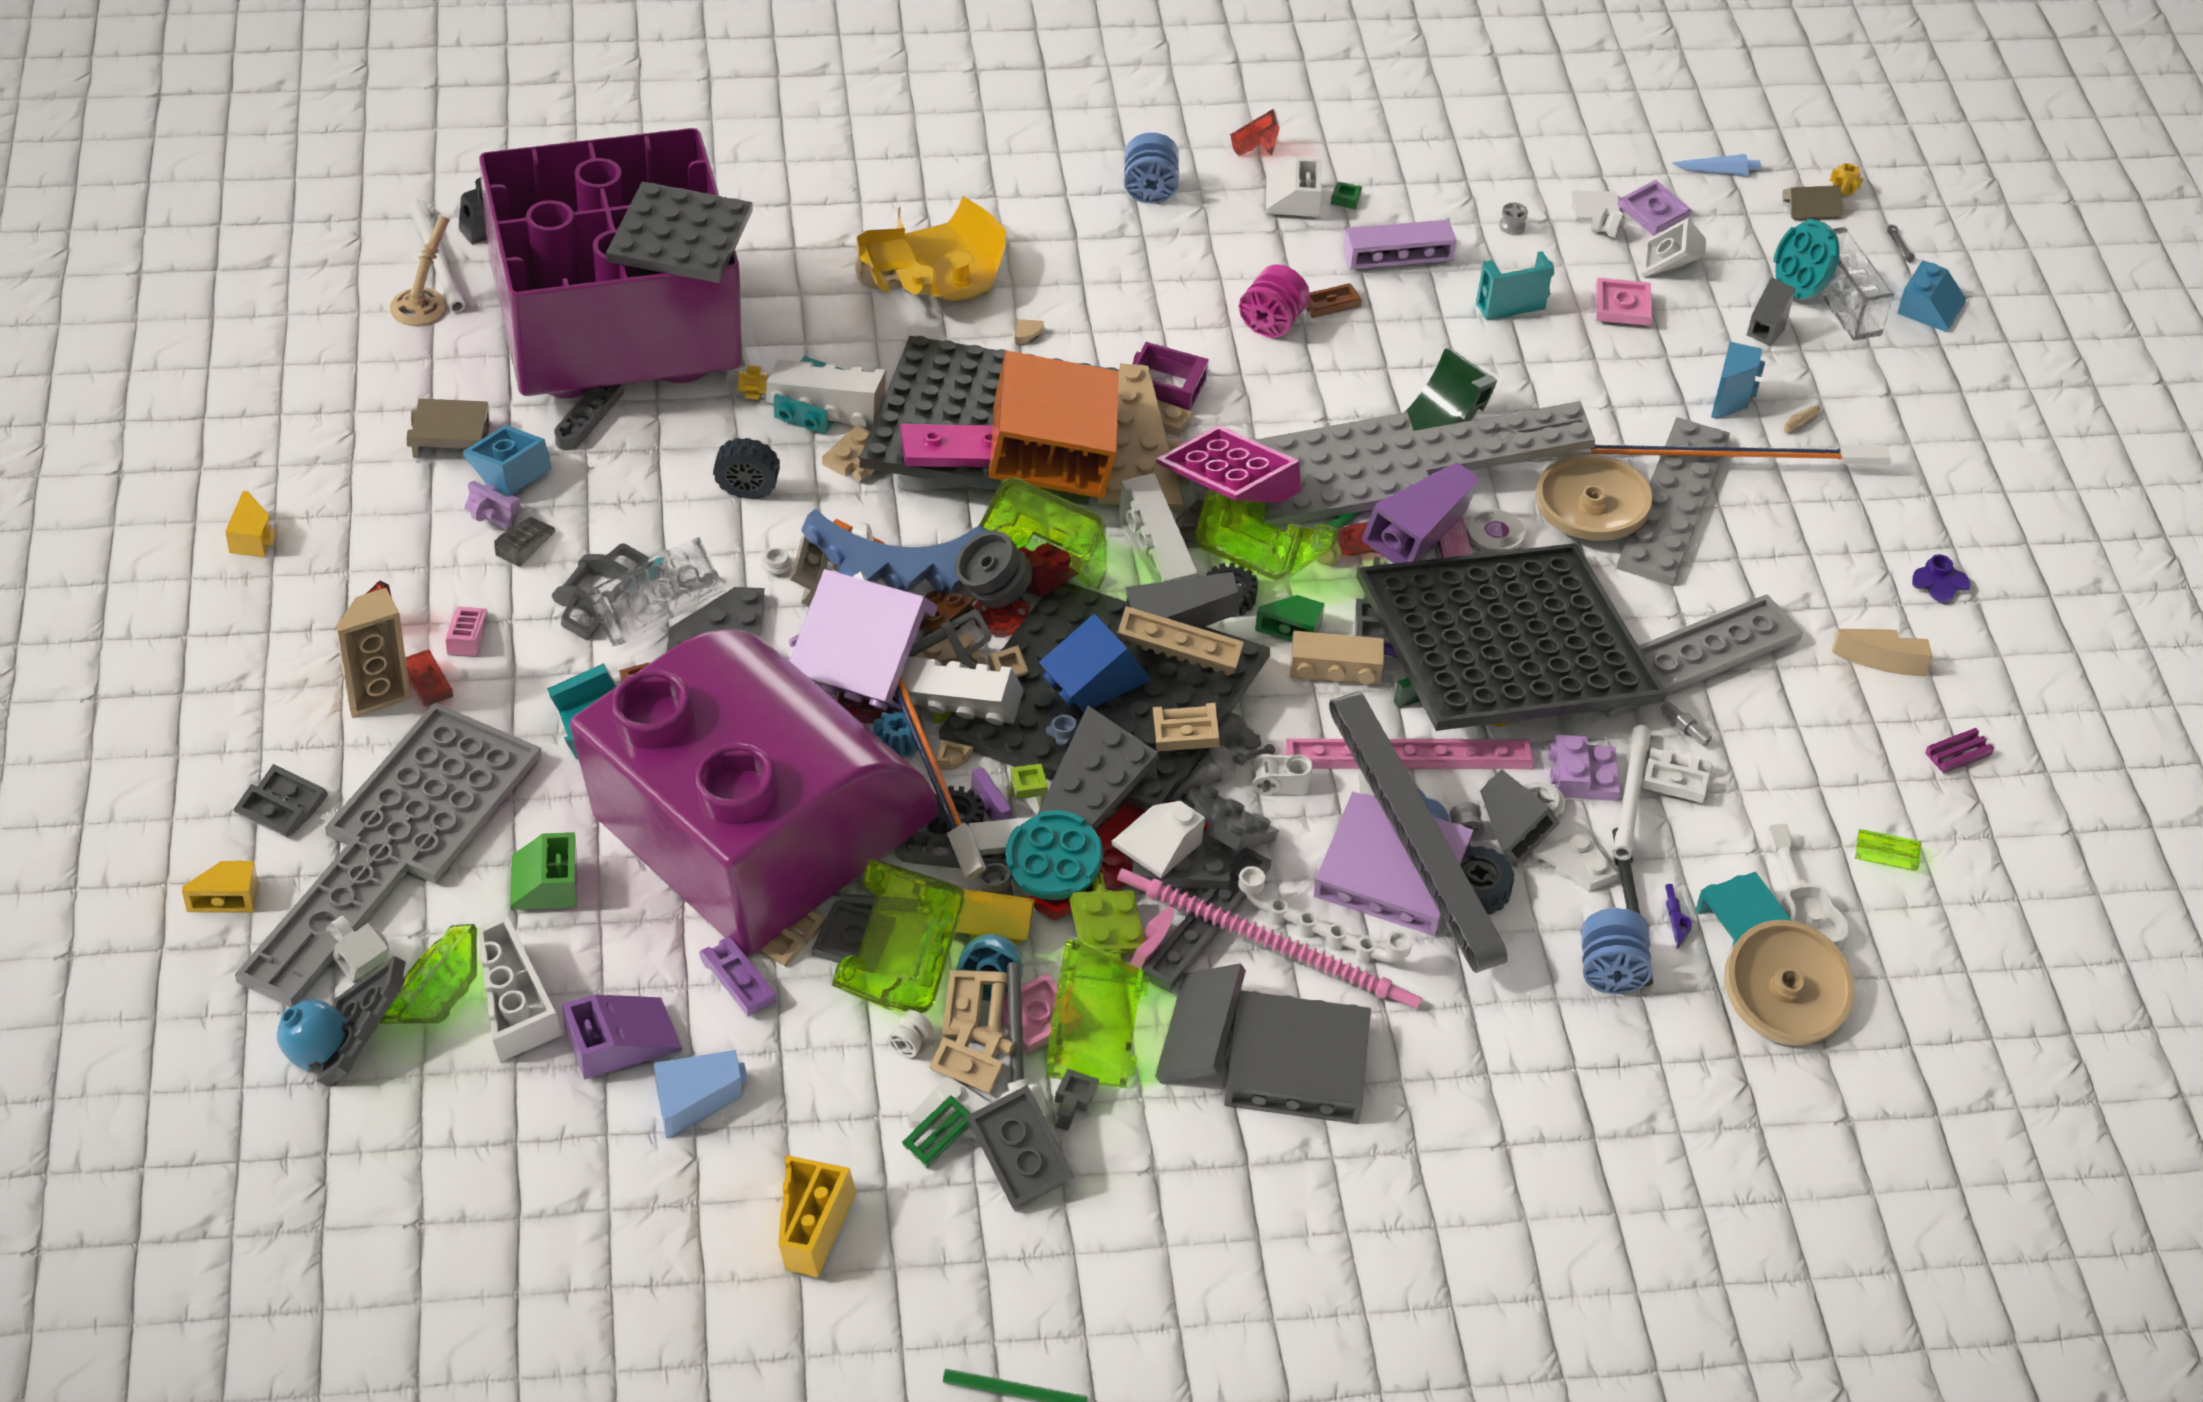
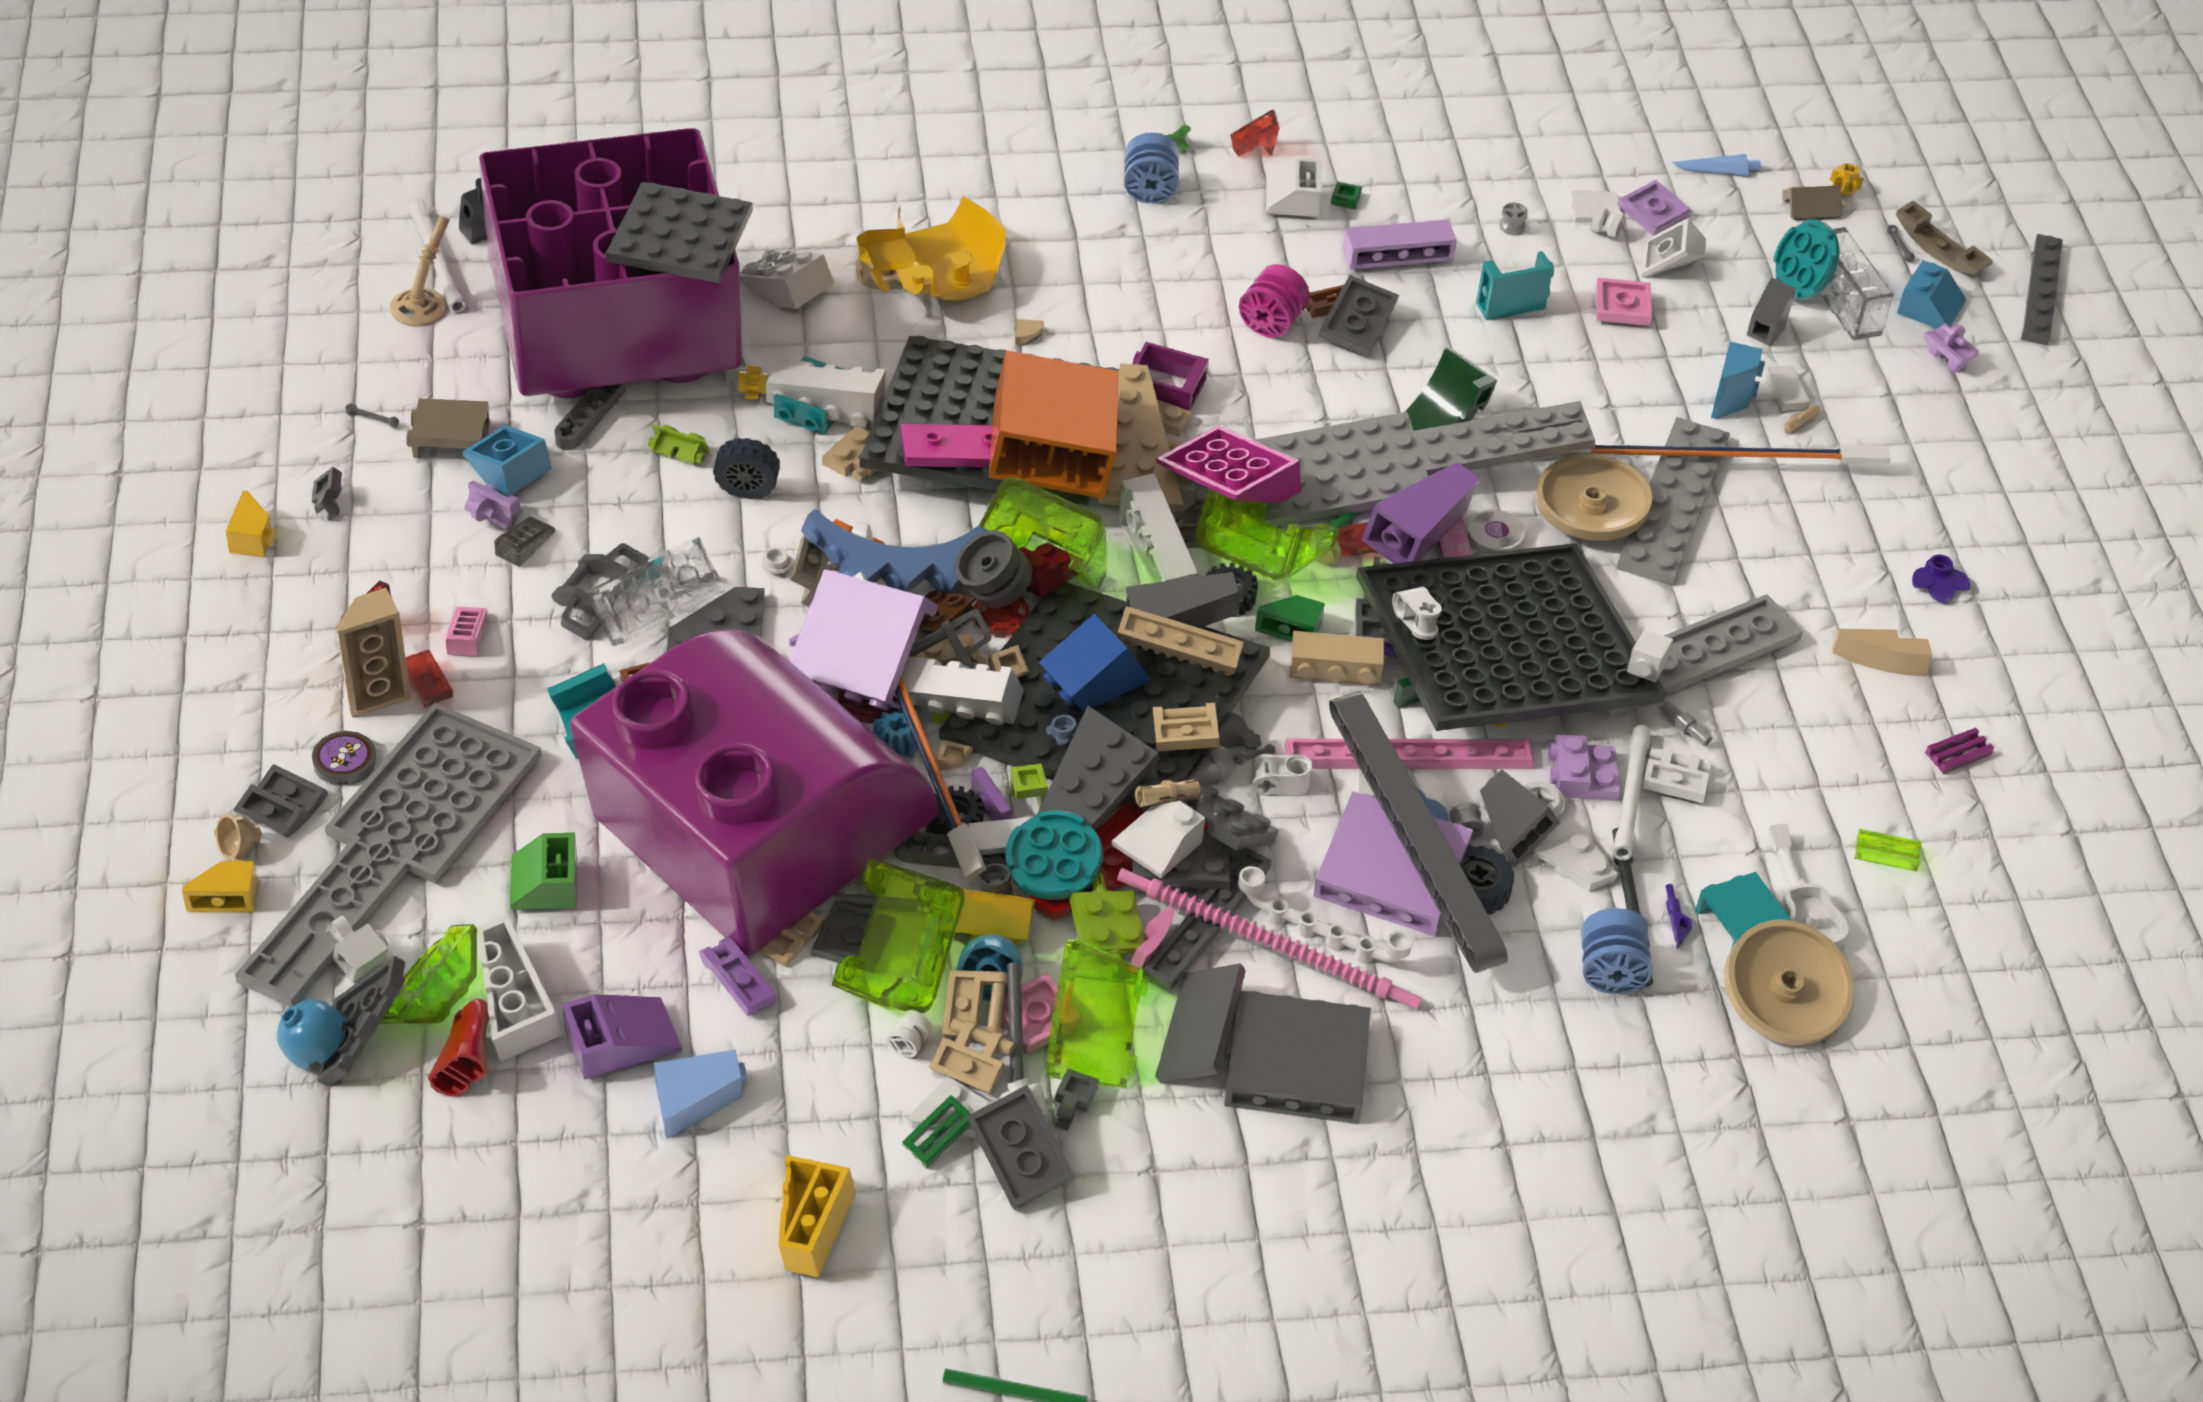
(236, 836): none -> tan piece
(325, 491): none -> dark grey plate
(344, 757): none -> tile
(351, 409): none -> dark grey hinge
(464, 1053): none -> red piece
(690, 447): none -> lime hinge
(787, 277): none -> white slope
(1167, 792): none -> tan pin
(1179, 137): none -> bright green plant
(1358, 315): none -> dark grey plate
(1418, 611): none -> white piece
(1649, 655): none -> white brick
(1787, 388): none -> white tile
(1937, 244): none -> dark tan slope
(1952, 344): none -> lavender hips
(2042, 289): none -> dark grey plate

